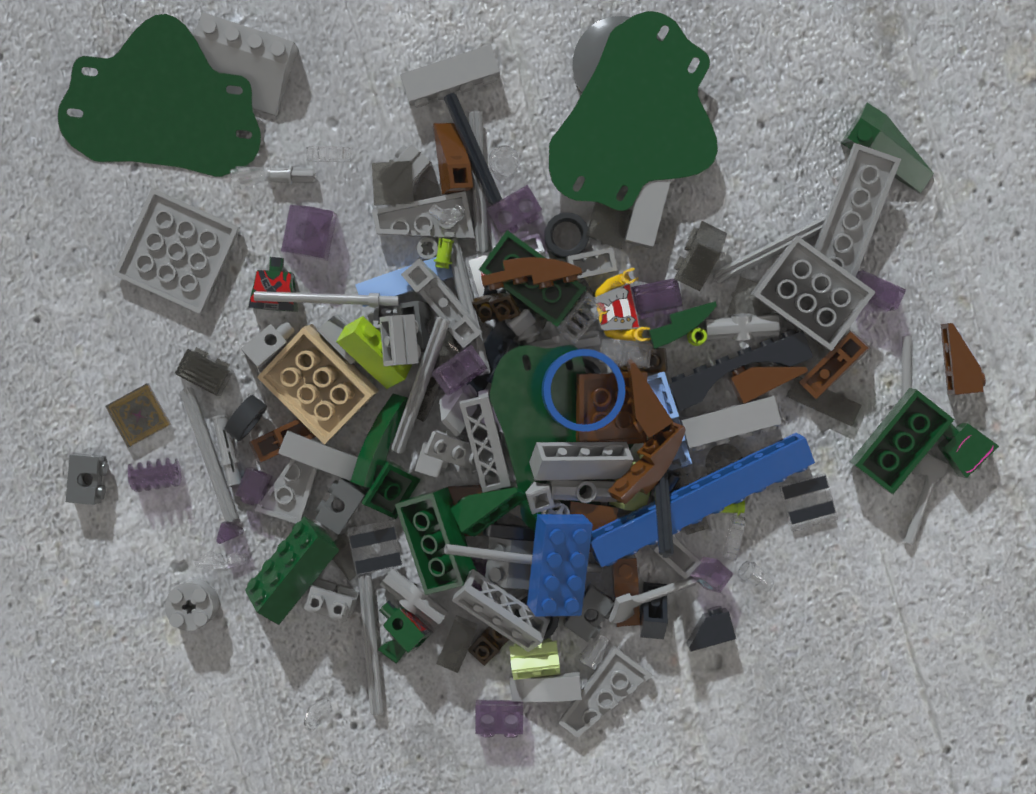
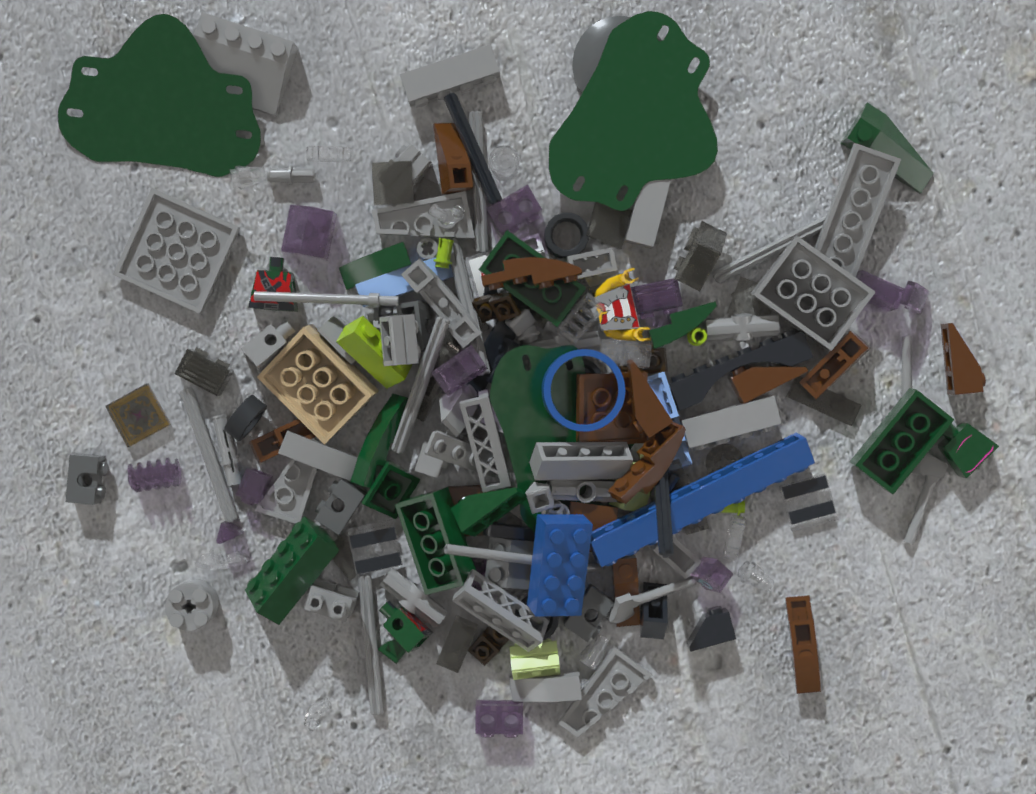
(375, 265): none -> dark green slope
(803, 644): none -> reddish brown slope
(914, 297): none -> clear purple slope

